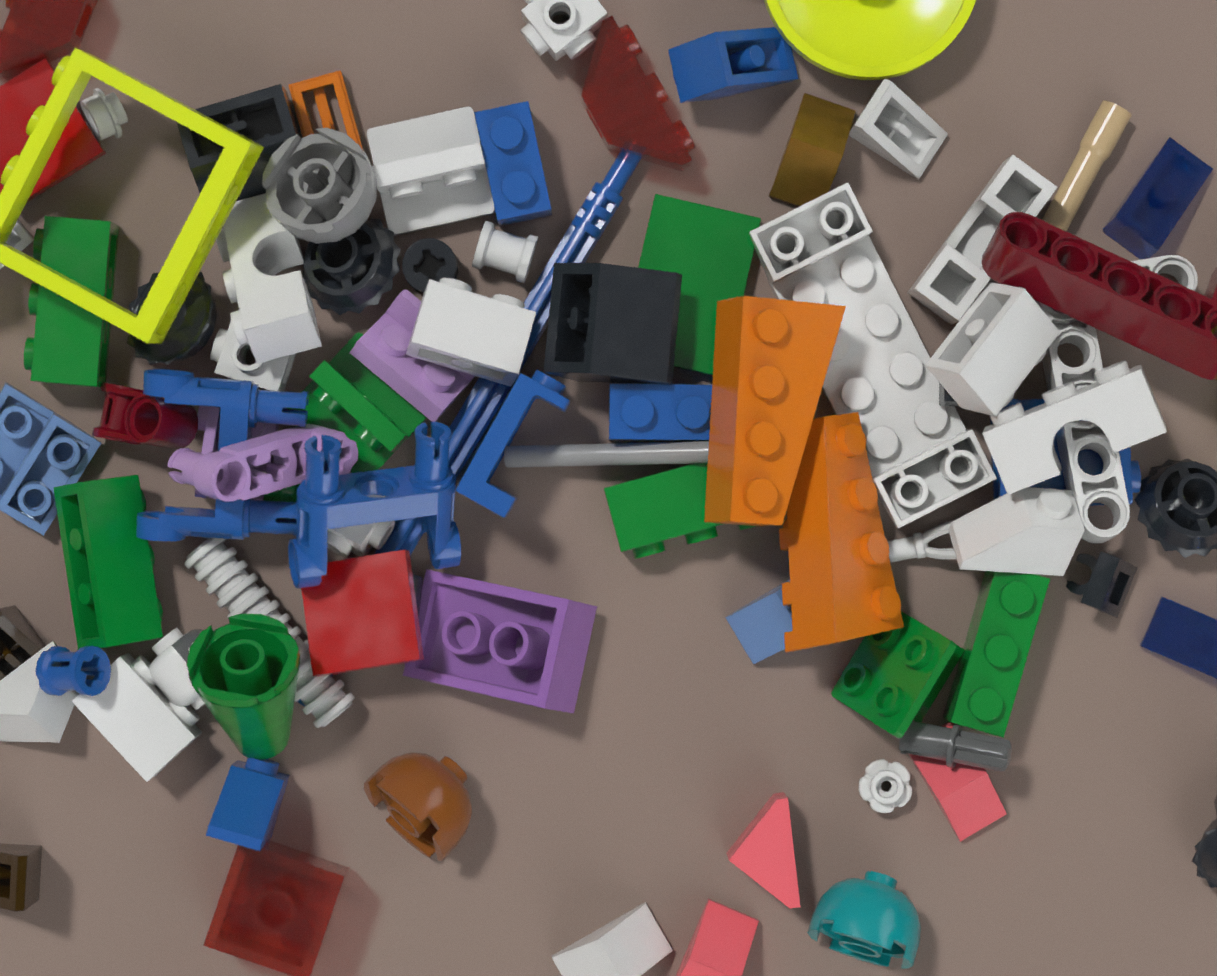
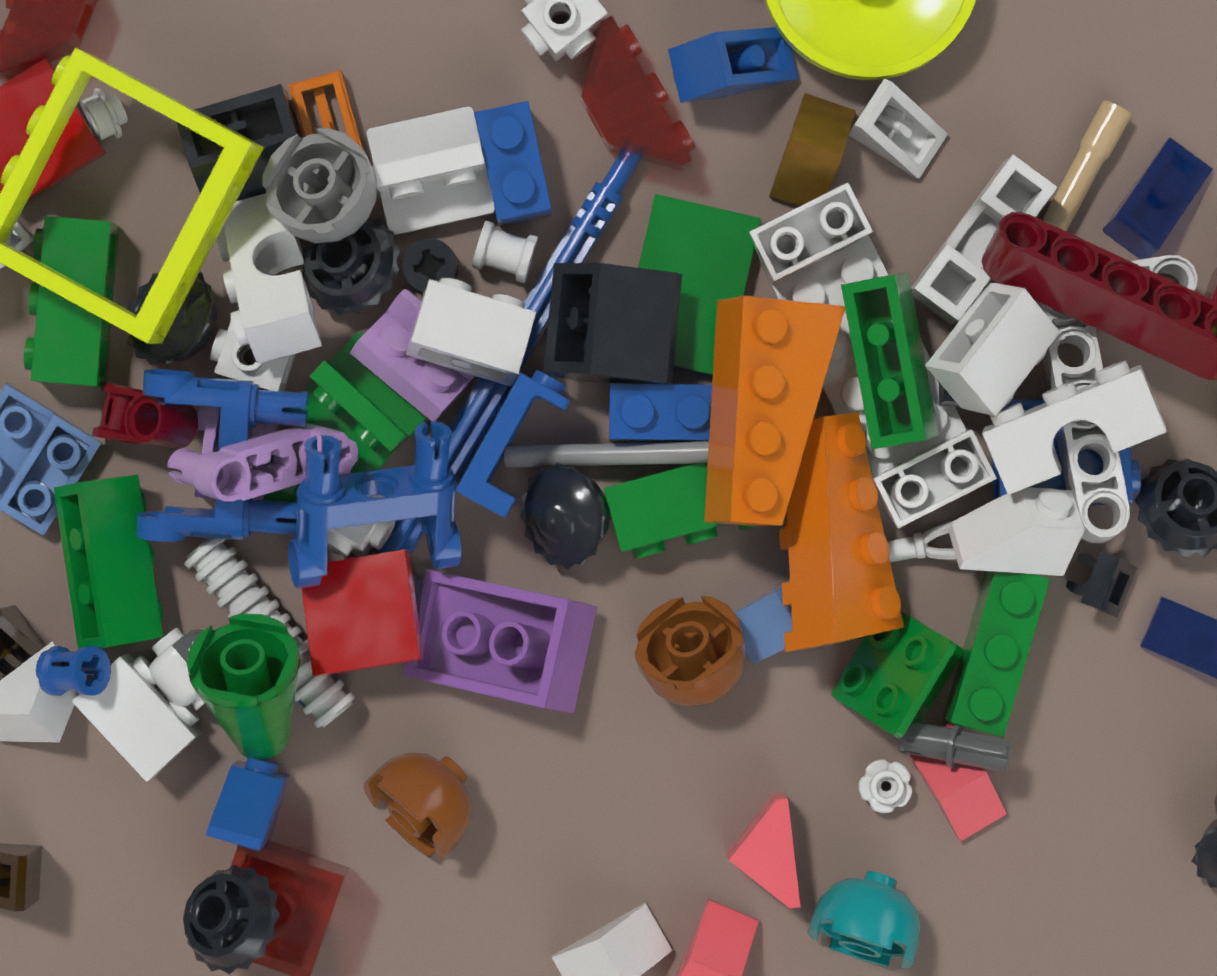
(230, 918): none -> black piece
(564, 515): none -> black piece
(691, 651): none -> dark orange cylinder
(890, 360): none -> green brick

